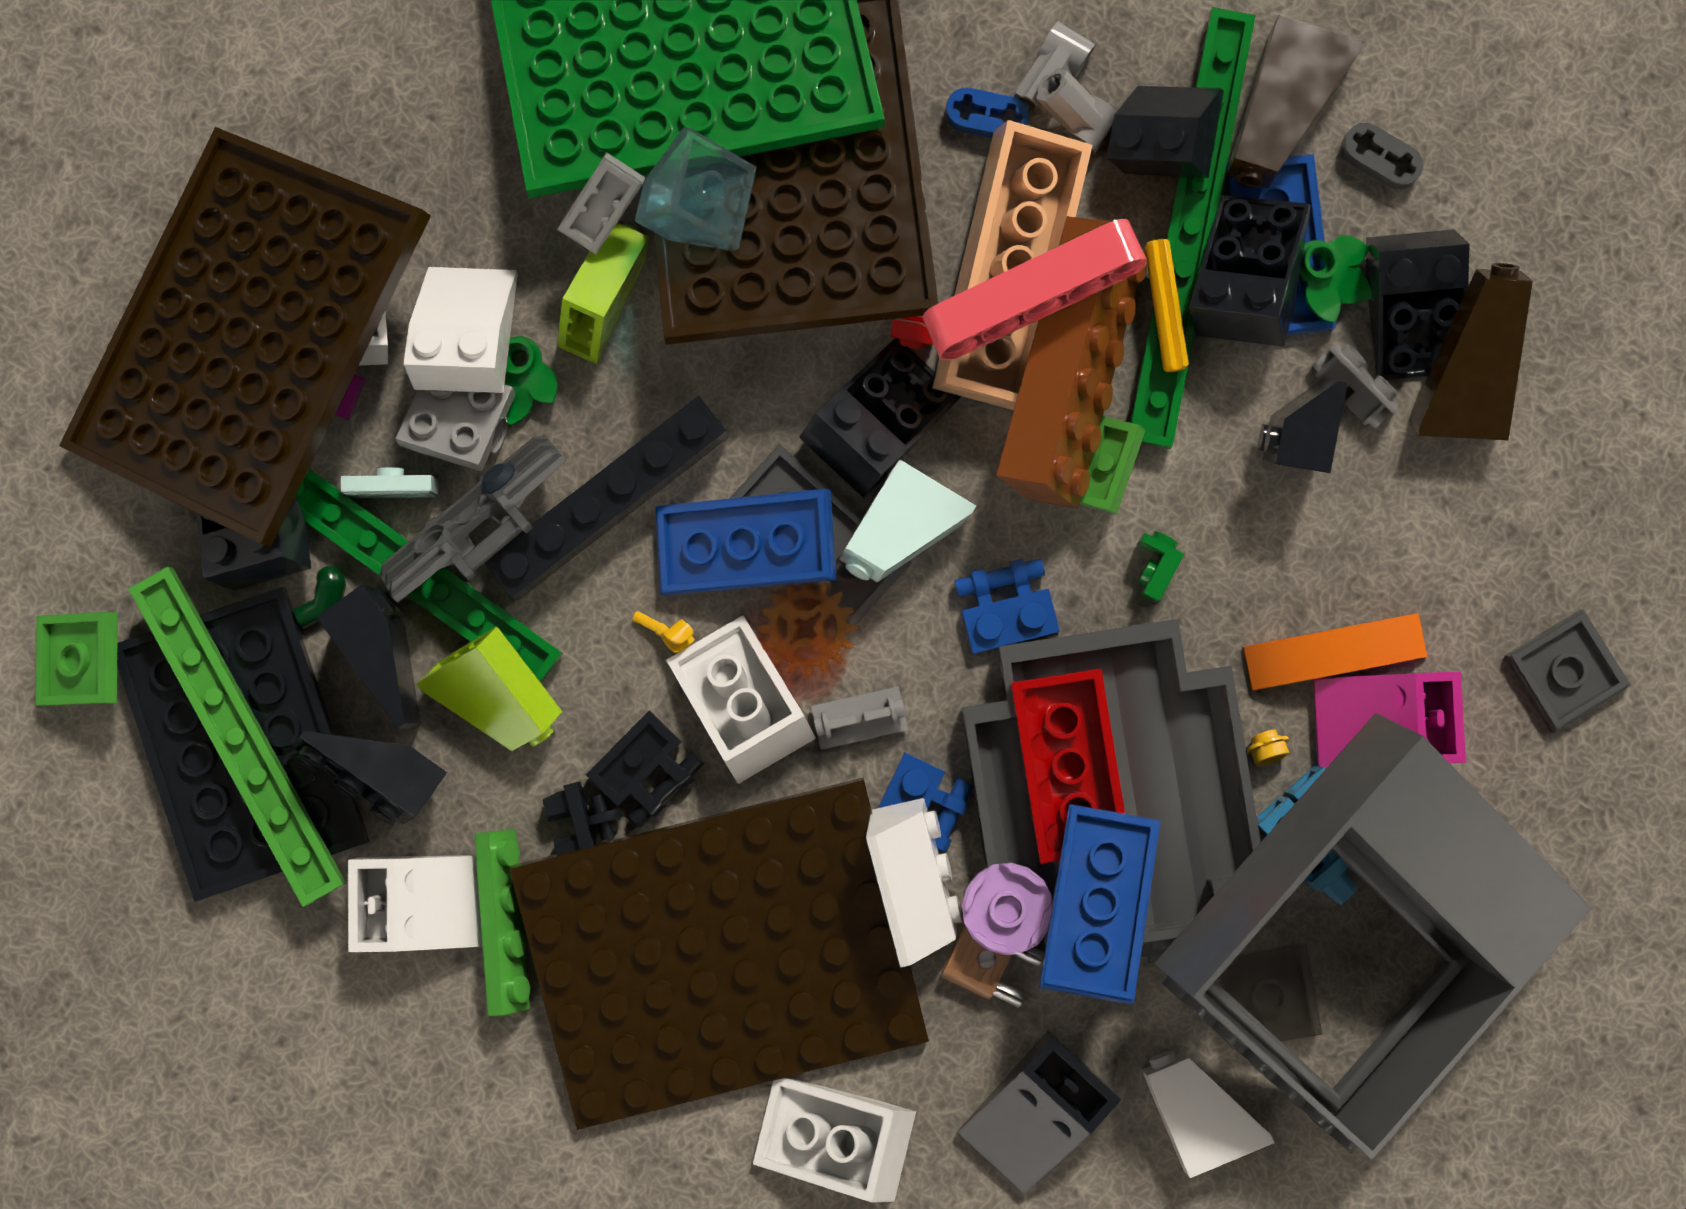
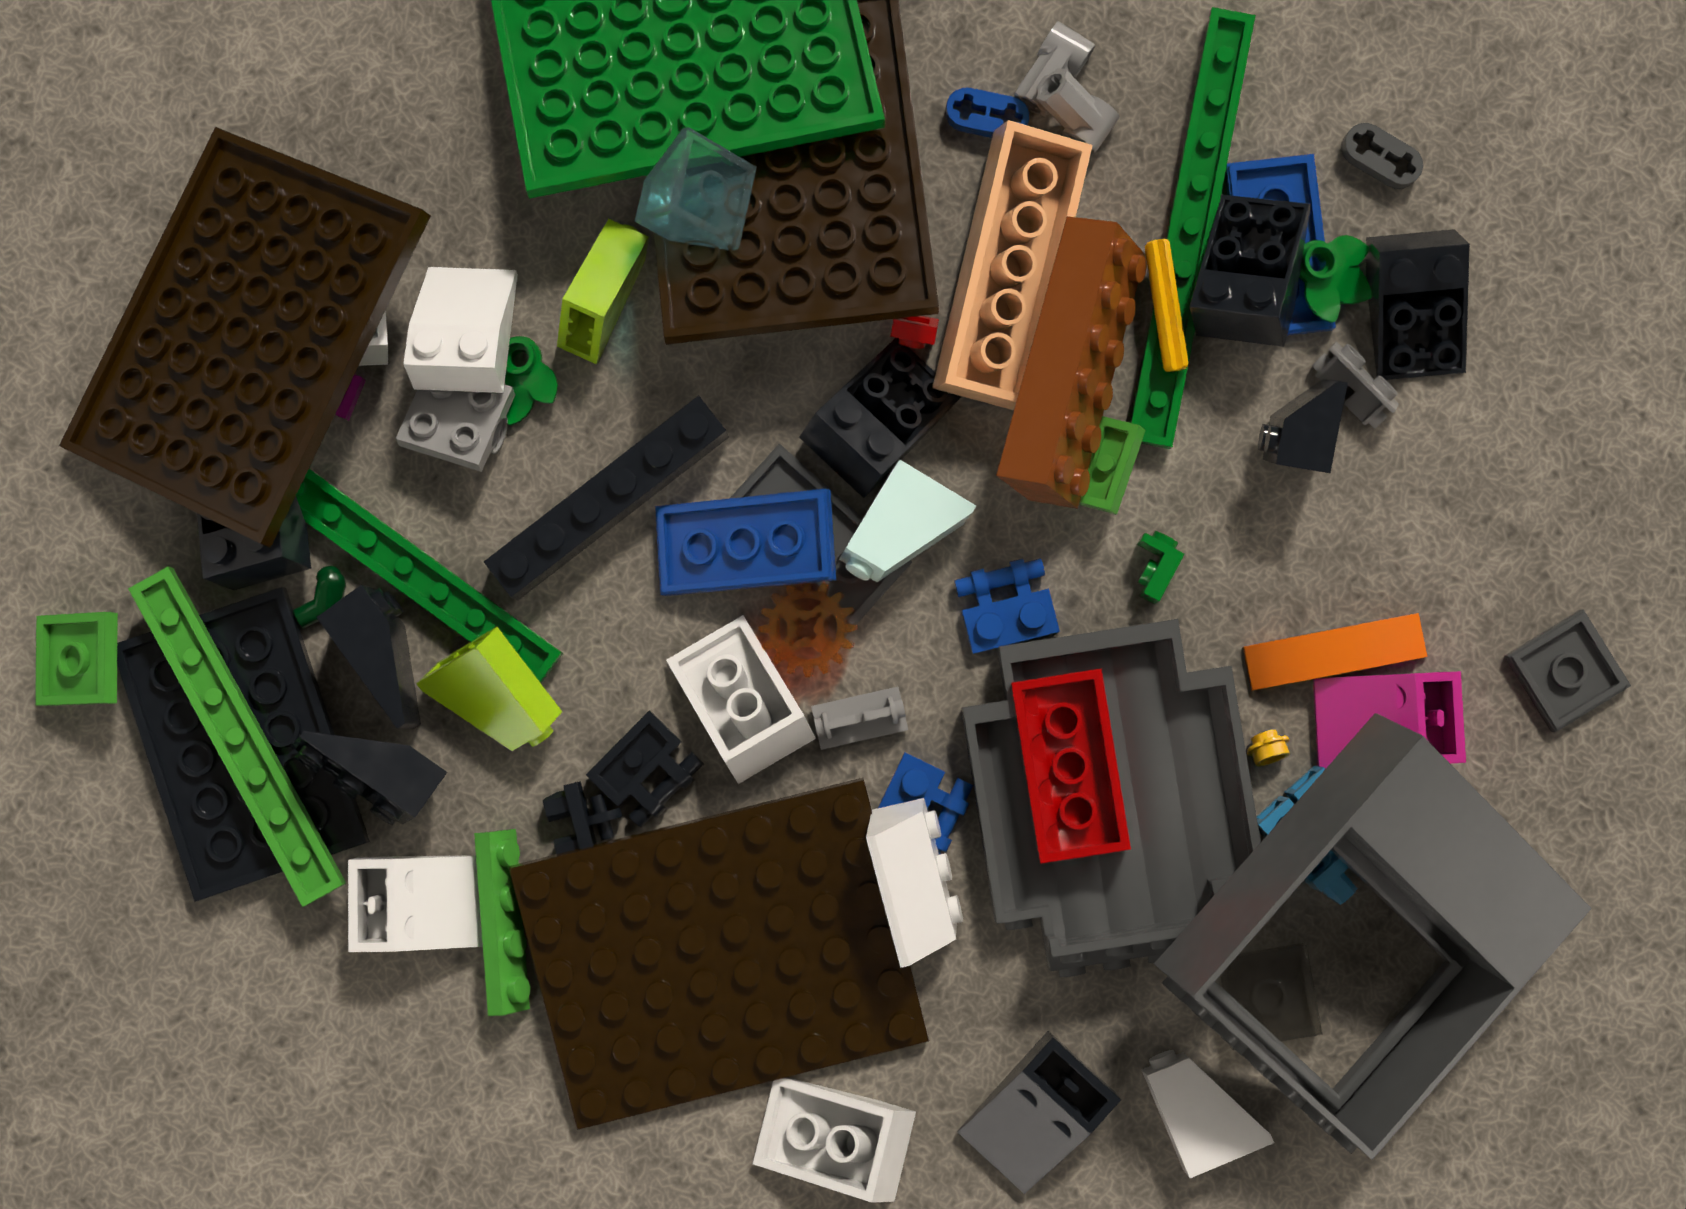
(390, 484): light aqua plate -> none
(446, 537): dark grey piece -> none
(601, 203): light grey plate -> none
(676, 637): yellow hand -> none
(981, 969): medium nougat piece -> none
(1007, 908): lavender tile -> none
(1035, 289): coral beam -> none
(1100, 904): blue tile -> none
(1166, 131): black slope -> none
(1289, 91): dark brown slope -> none
(1479, 362): dark brown slope -> none

